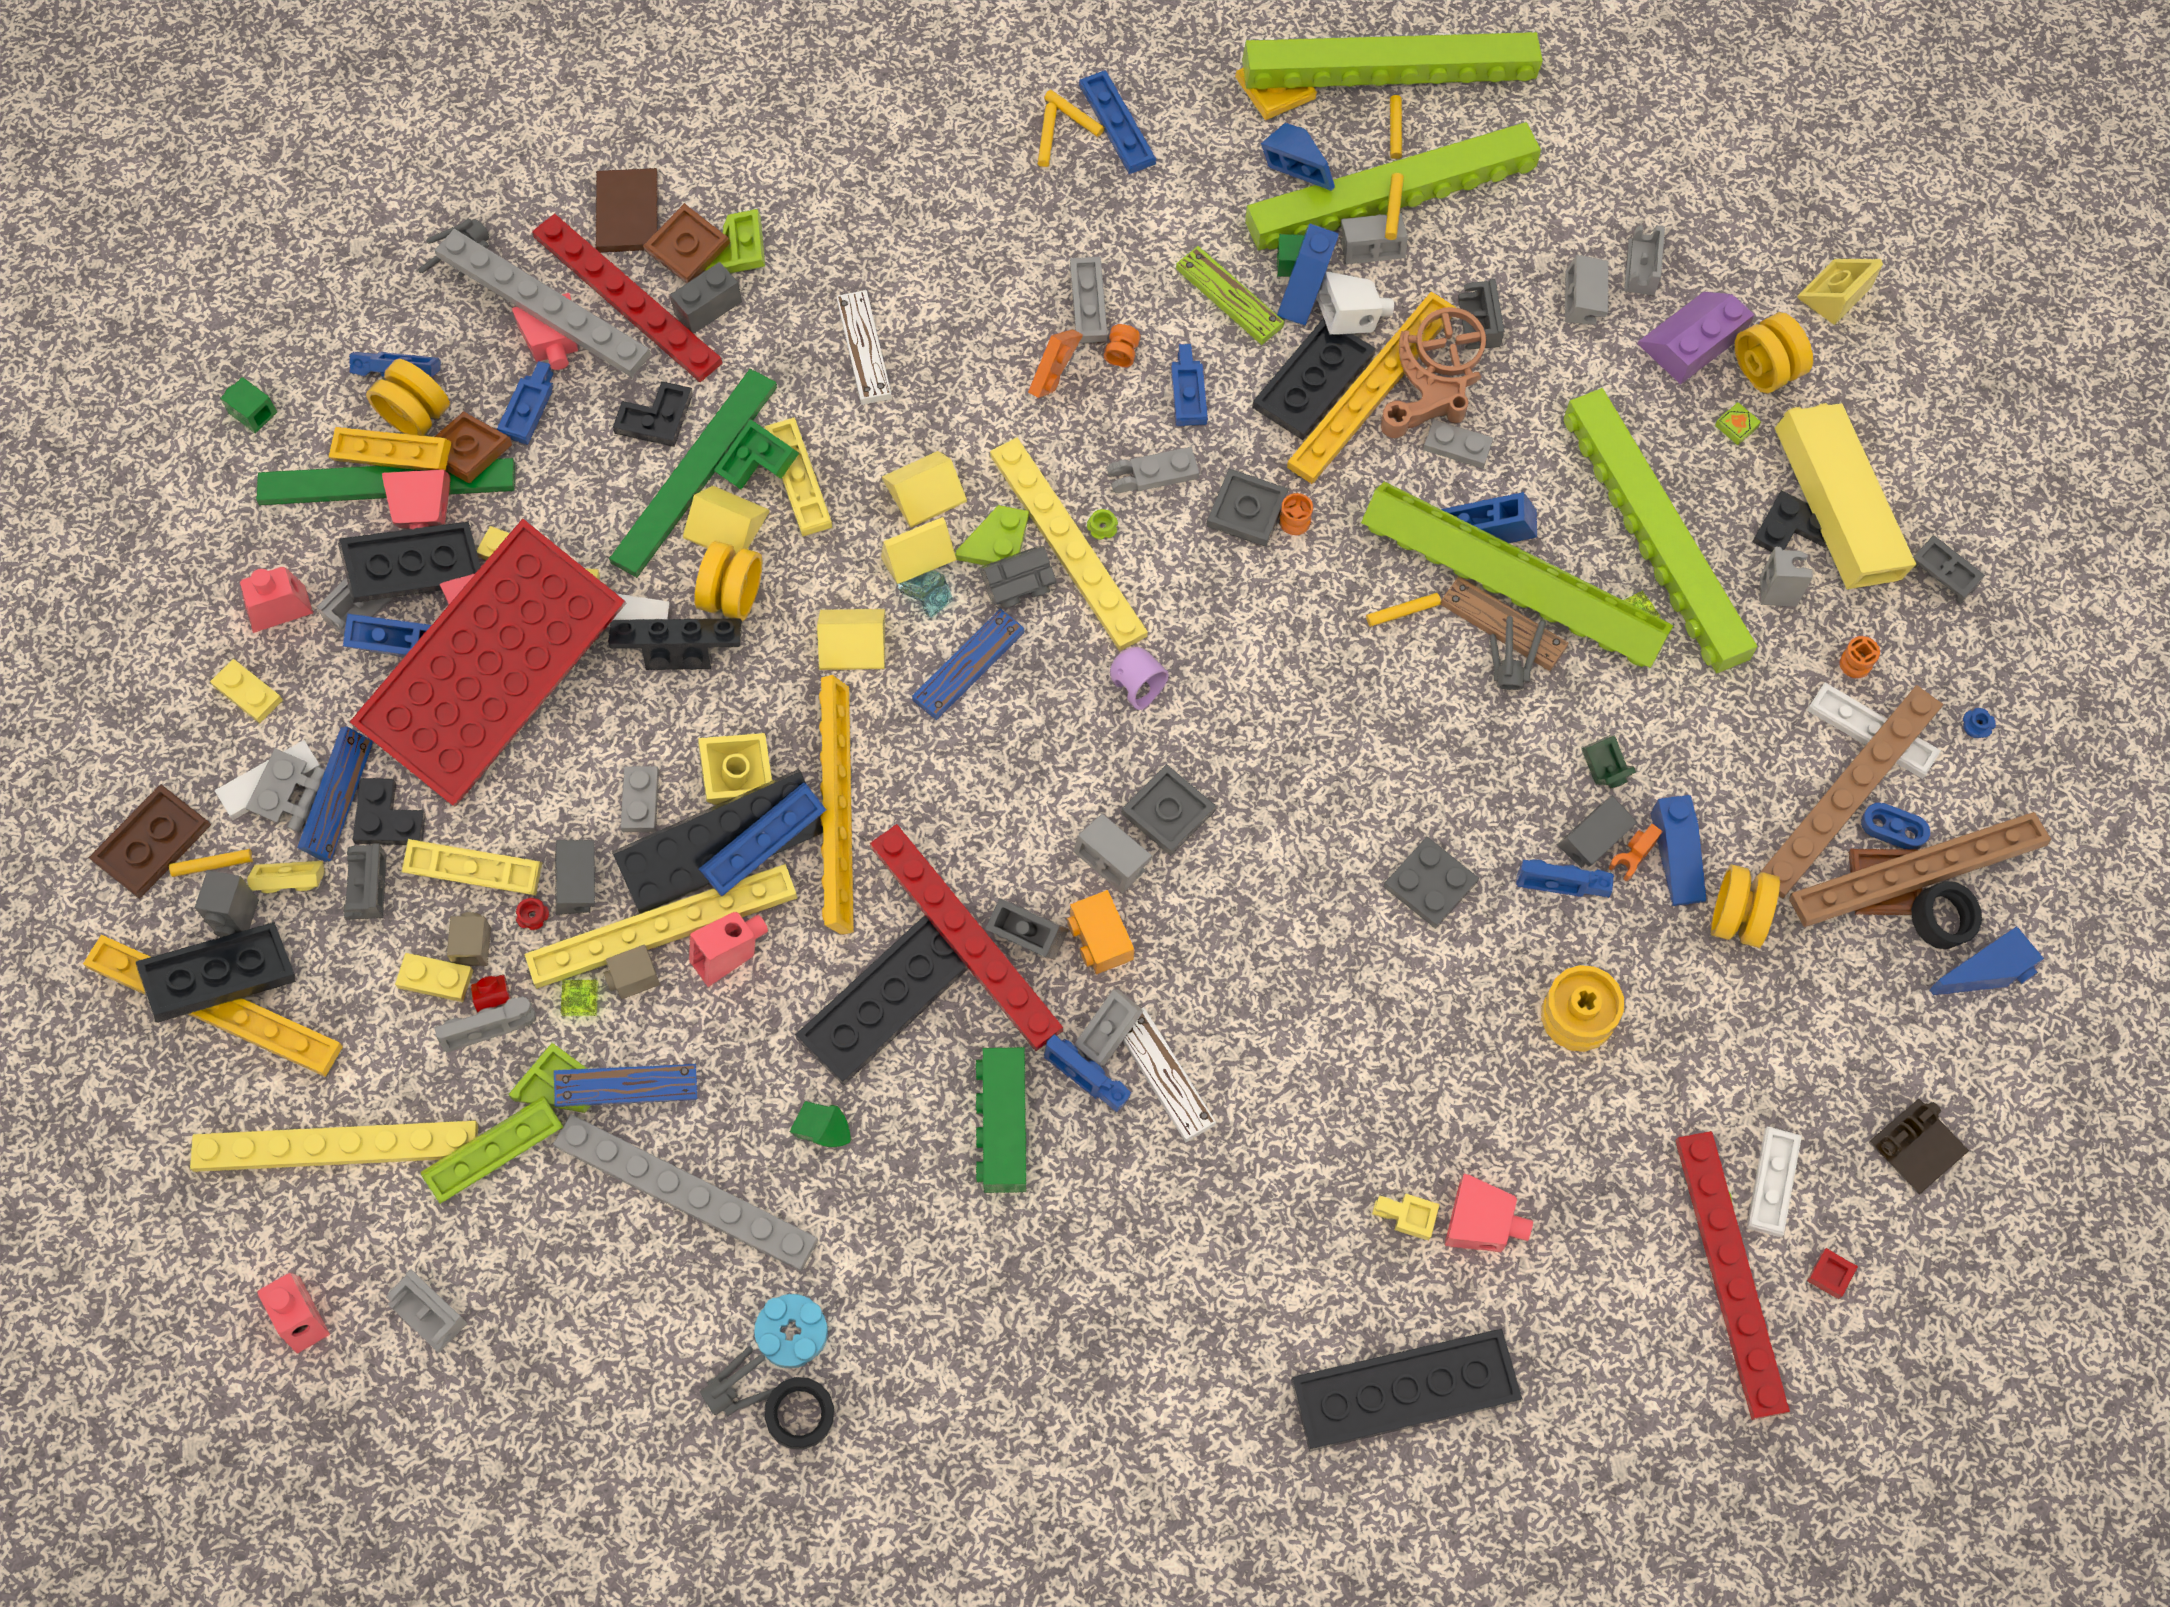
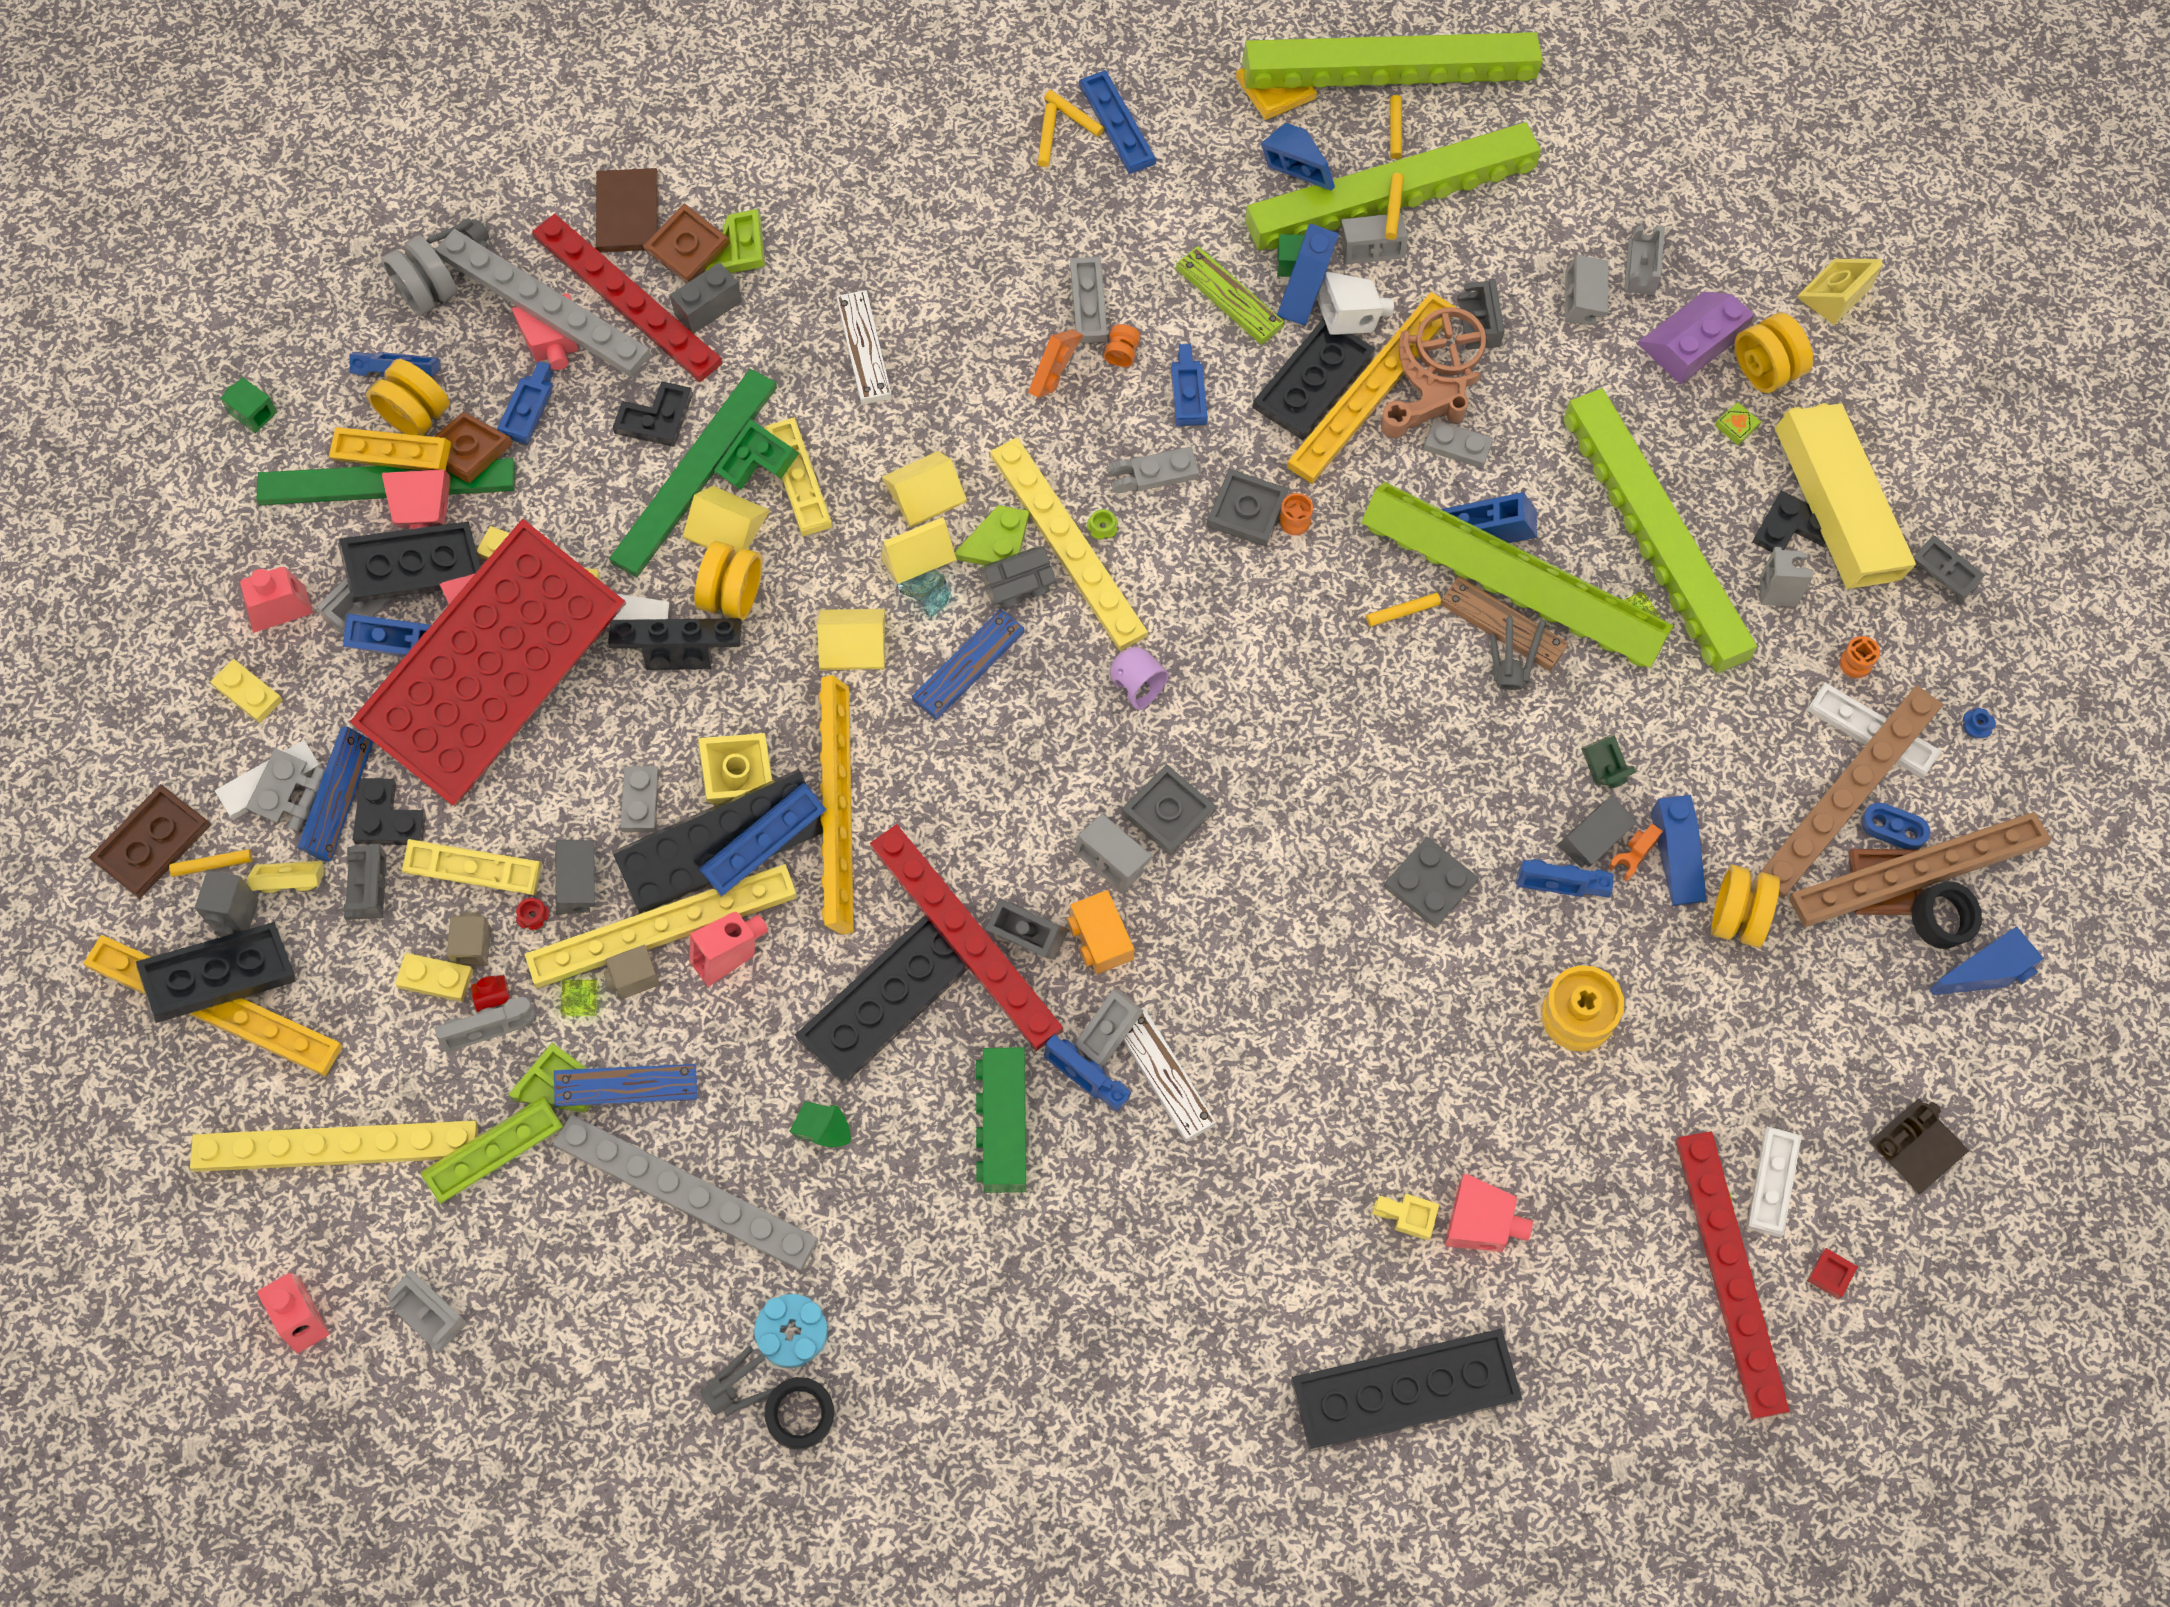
(419, 275): none -> light grey wheel

